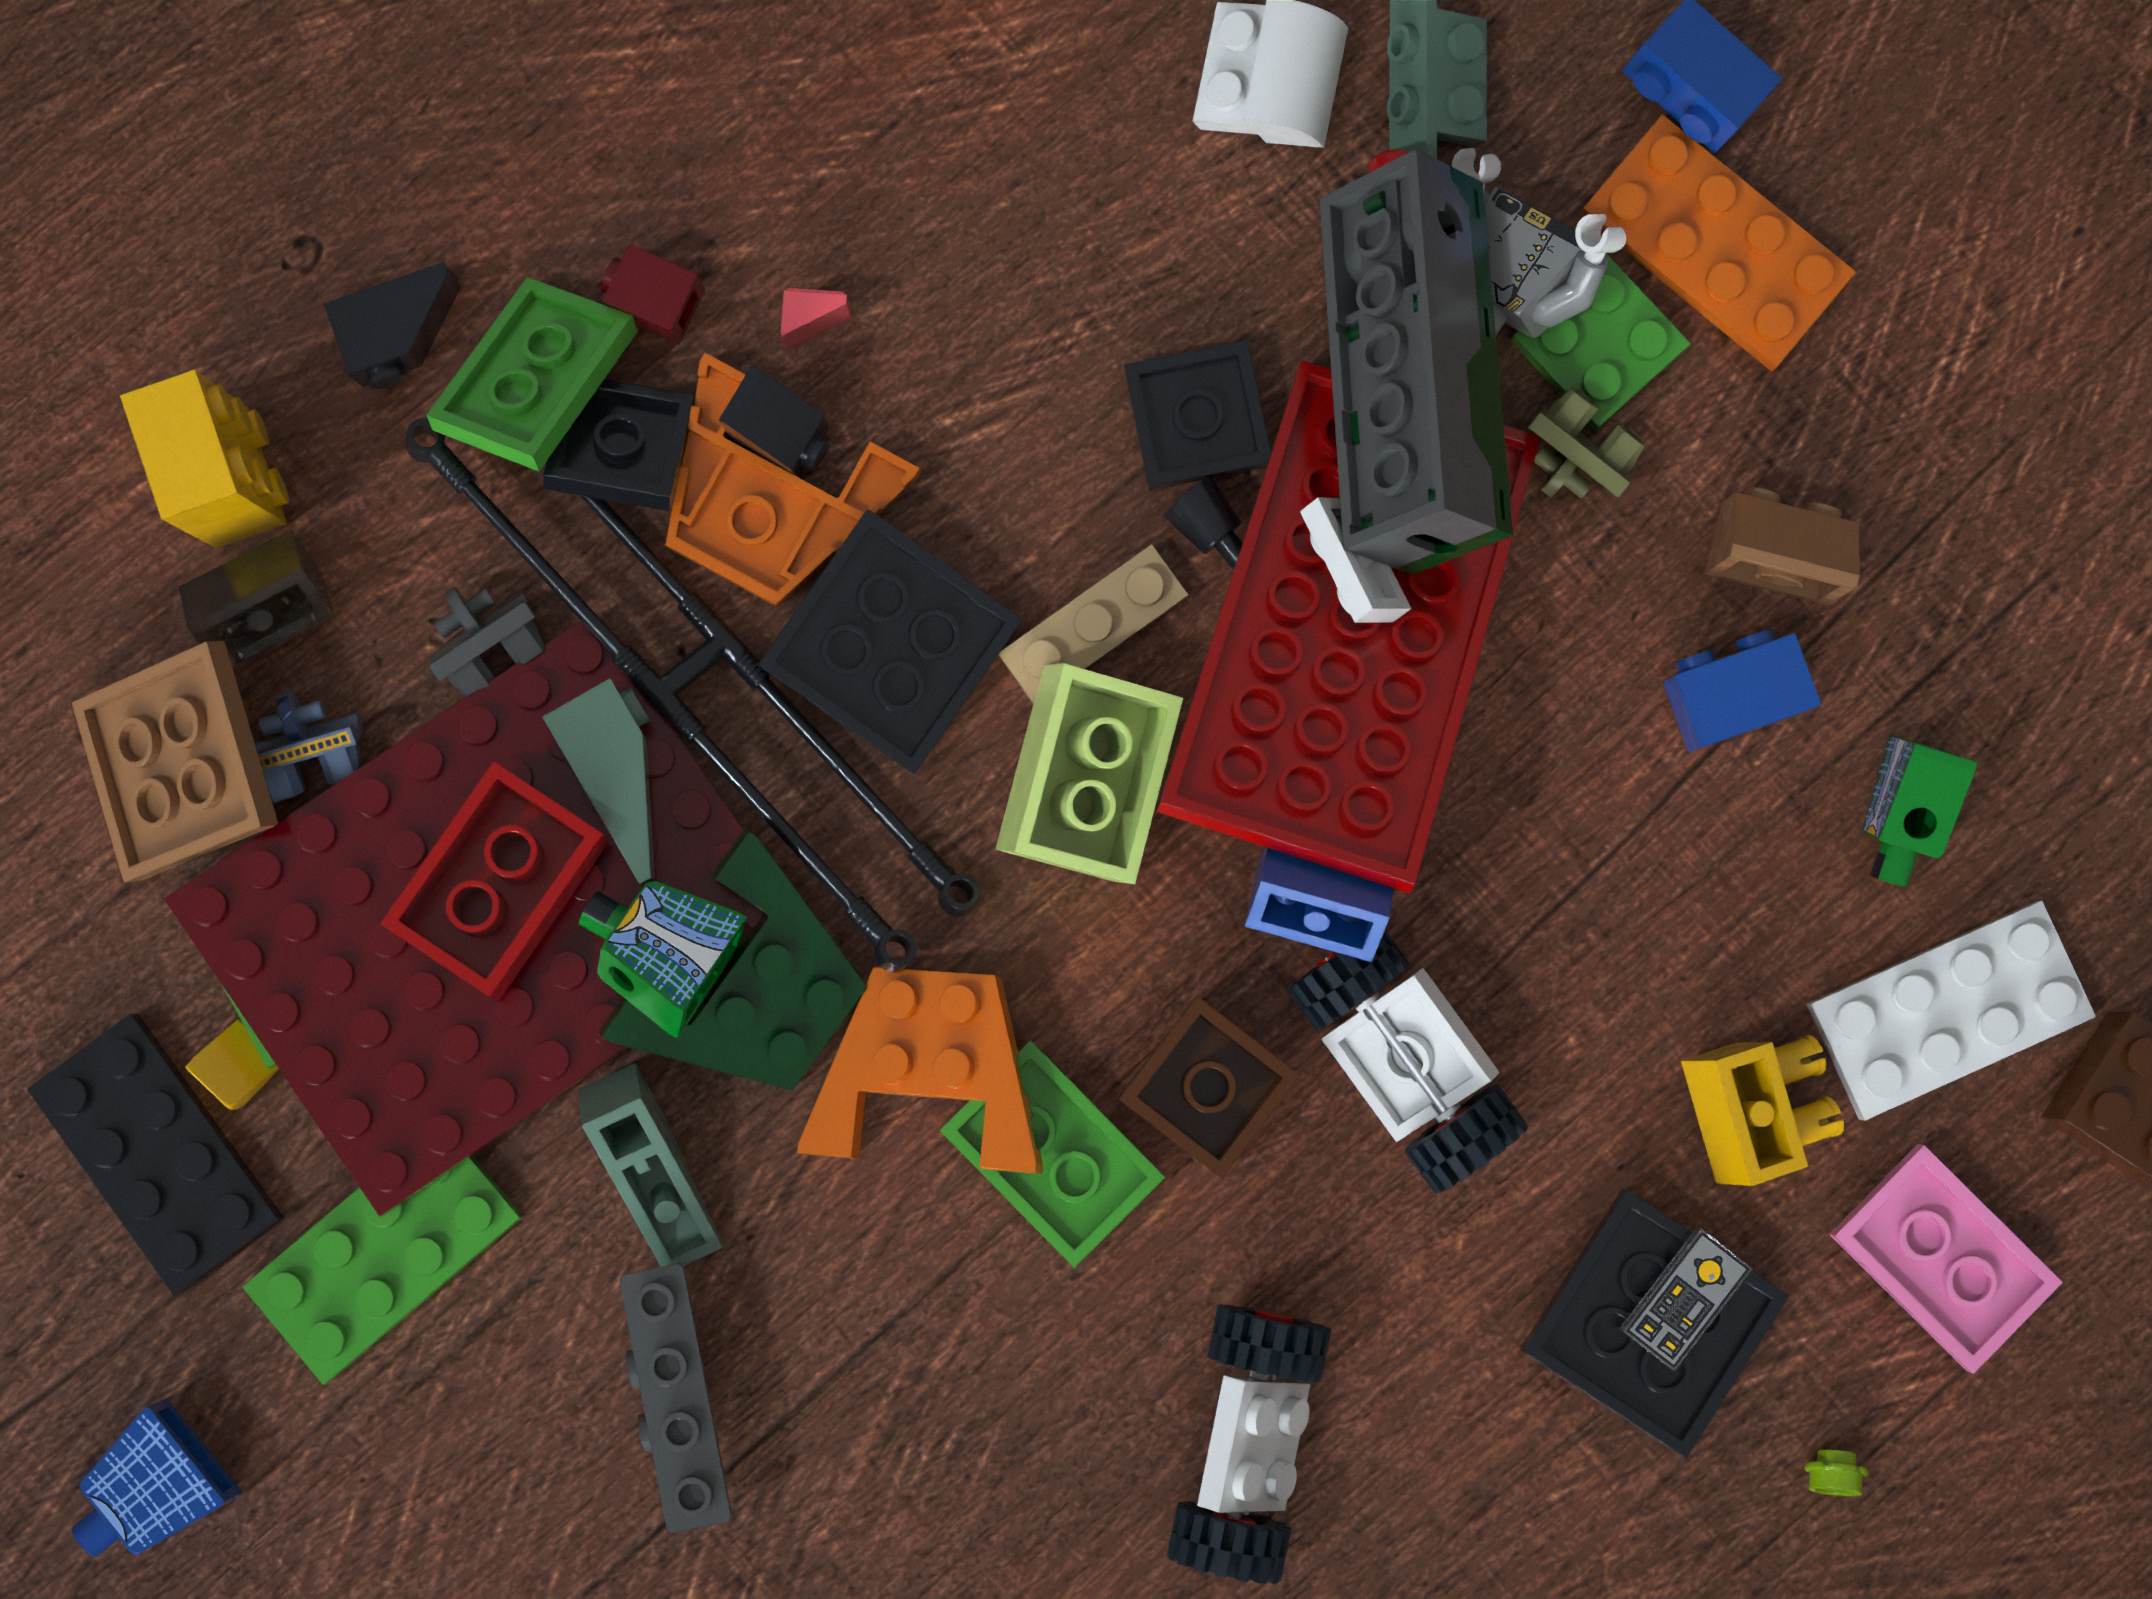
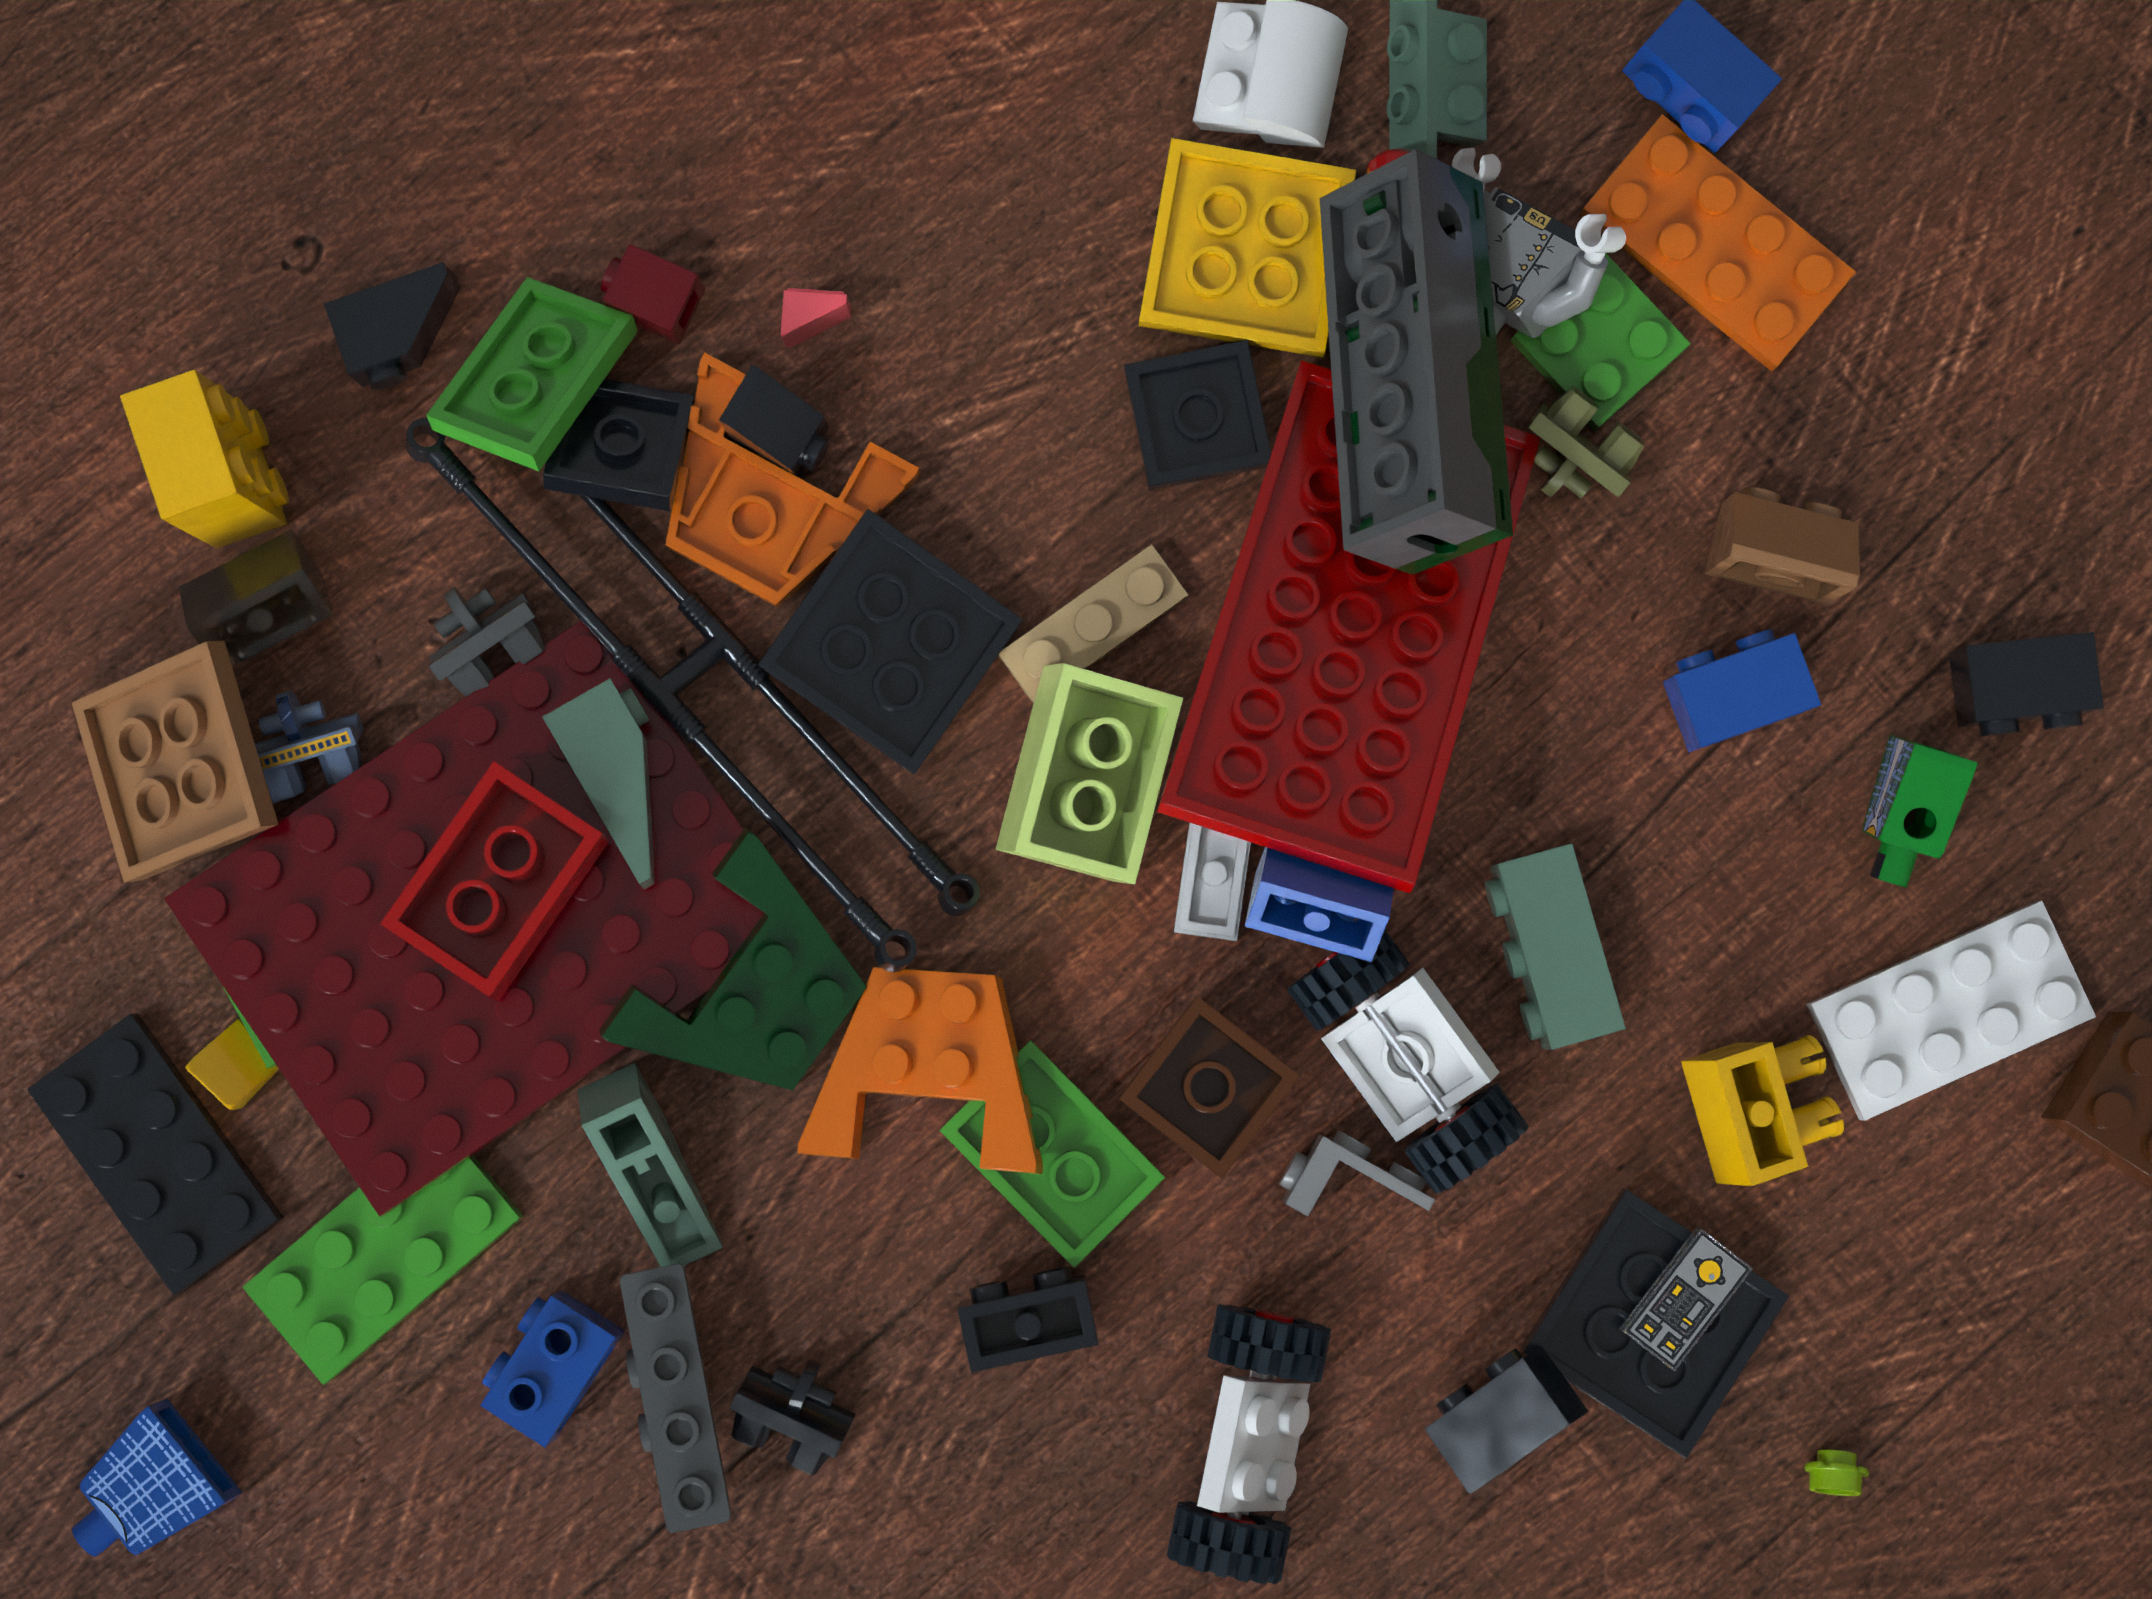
(550, 1367): none -> blue brick
(663, 949): torso -> none
(794, 1408): none -> black hips
(1027, 1321): none -> black brick
(1207, 520): black piece -> none
(1212, 884): none -> white tile
(1241, 248): none -> yellow plate
(1309, 1174): none -> light grey bracket
(1364, 586): white plate -> none
(1505, 1418): none -> black brick
(1554, 948): none -> sand green brick
(1945, 1258): bright pink plate -> none
(2026, 681): none -> black brick

